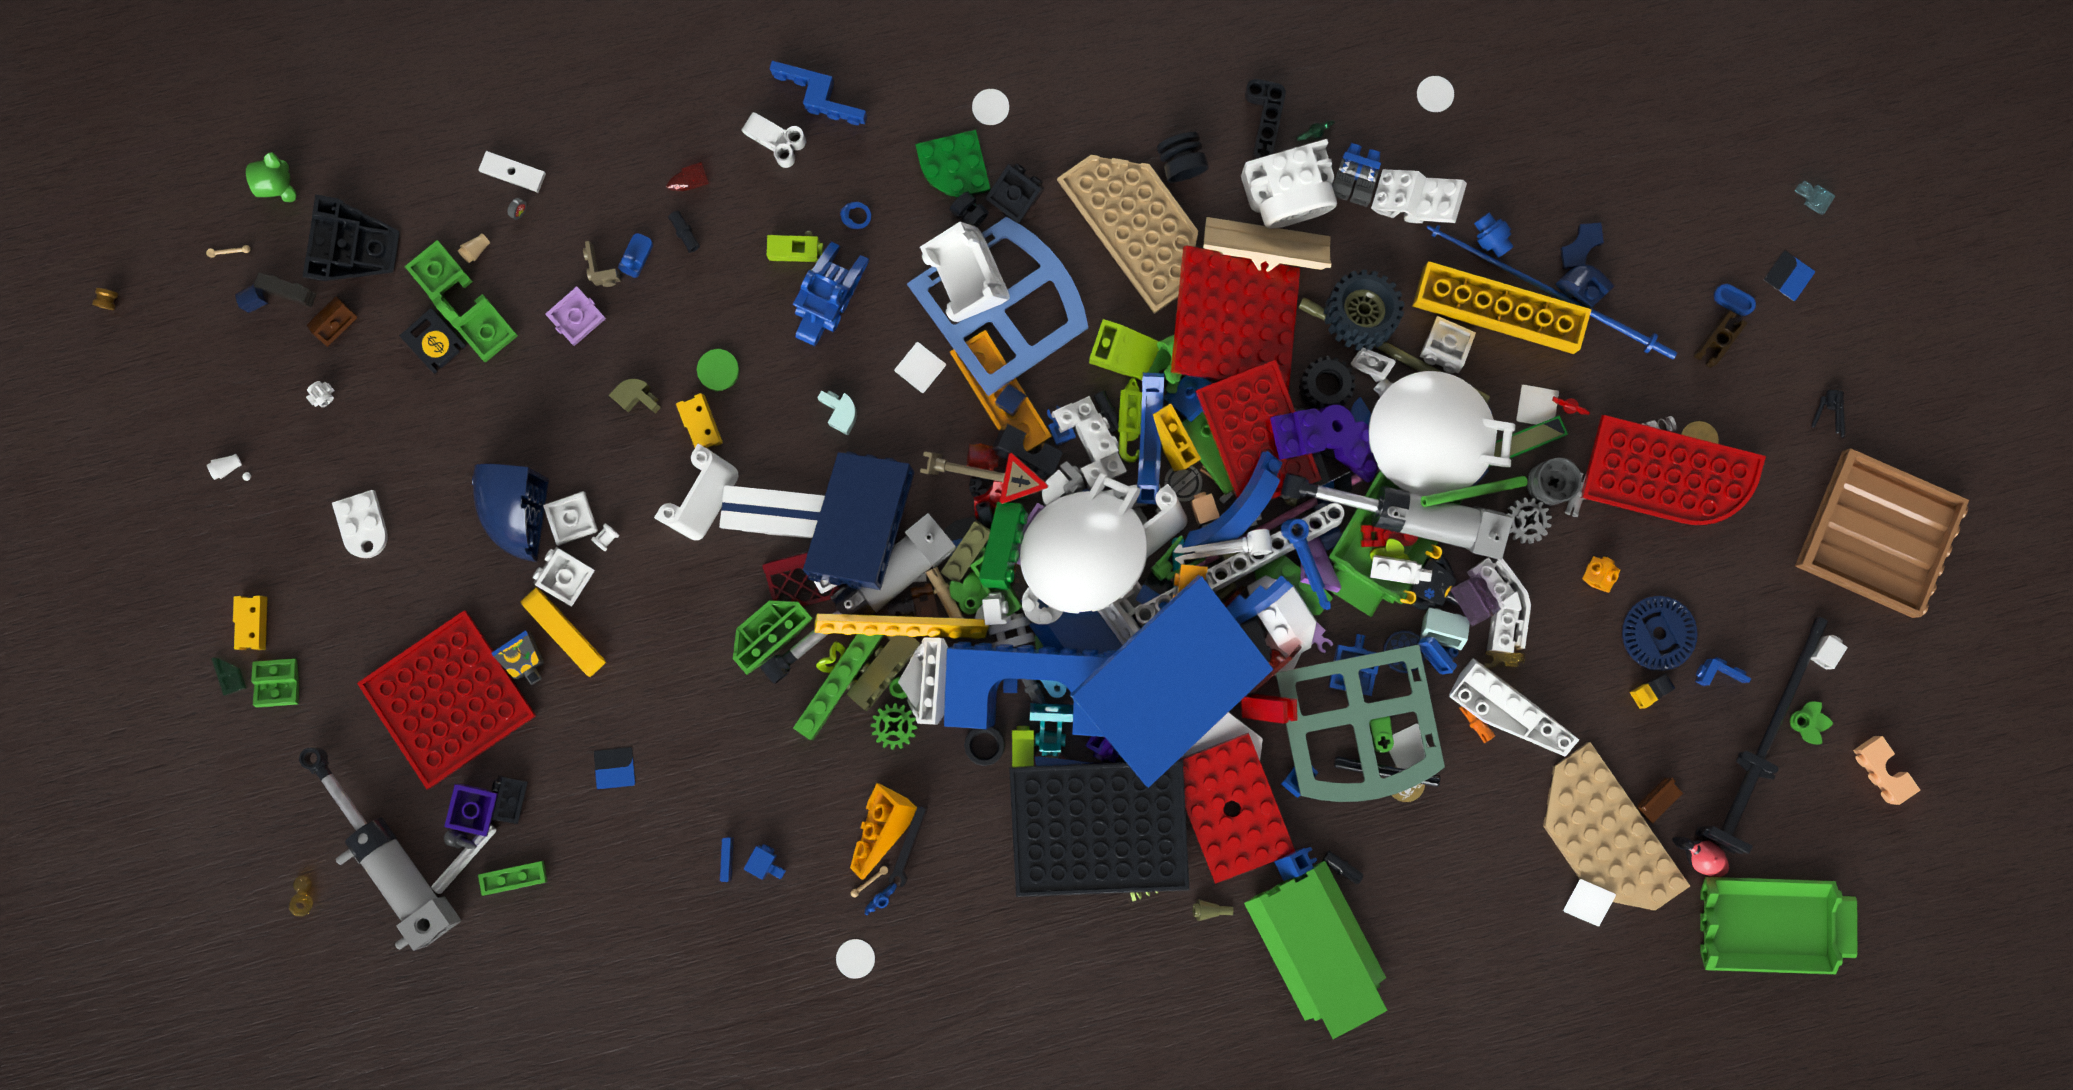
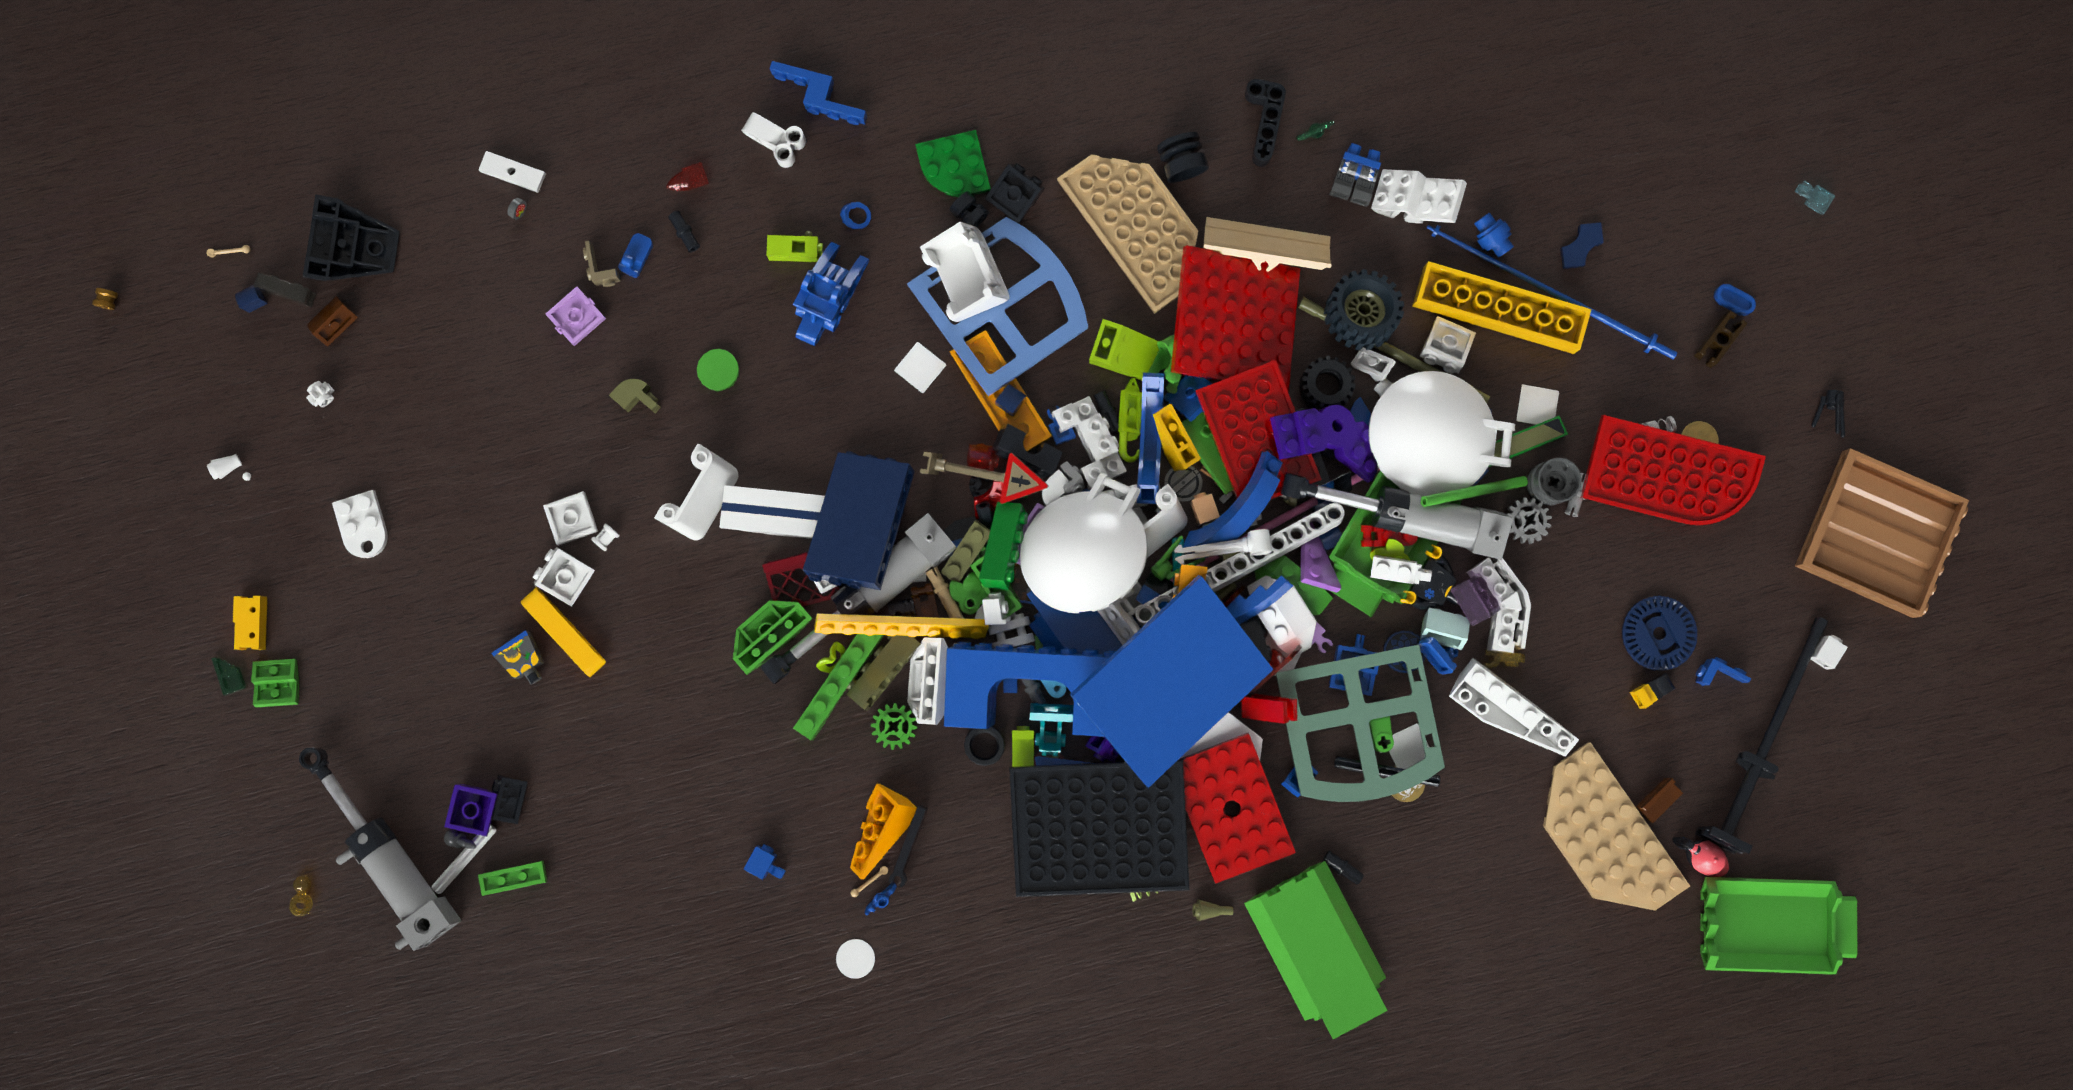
(270, 178): bright green piece -> none
(434, 343): black container -> none
(446, 699): red plate -> none
(472, 249): tan cone -> none
(482, 324): bright green plate -> none
(511, 506): dark blue brick -> none
(614, 768): sticker -> none
(699, 422): yellow piece -> none
(726, 859): blue tile -> none
(844, 413): light aqua brick -> none
(896, 690): bright green tile -> none
(912, 679): white sticker -> none
(990, 106): white sticker -> none
(1034, 613): white plate -> none
(1291, 185): white brick -> none
(1295, 864): blue brick -> none
(1301, 544): blue piece -> none
(1435, 94): white sticker -> none
(1480, 727): orange pin -> none
(1570, 406): red piece -> none
(1585, 284): dark blue brick -> none
(1589, 902): white sticker -> none
(1601, 573): light orange brick -> none
(1789, 275): sticker -> none
(1813, 722): bright green plate -> none
(1873, 756): light nougat arch -> none

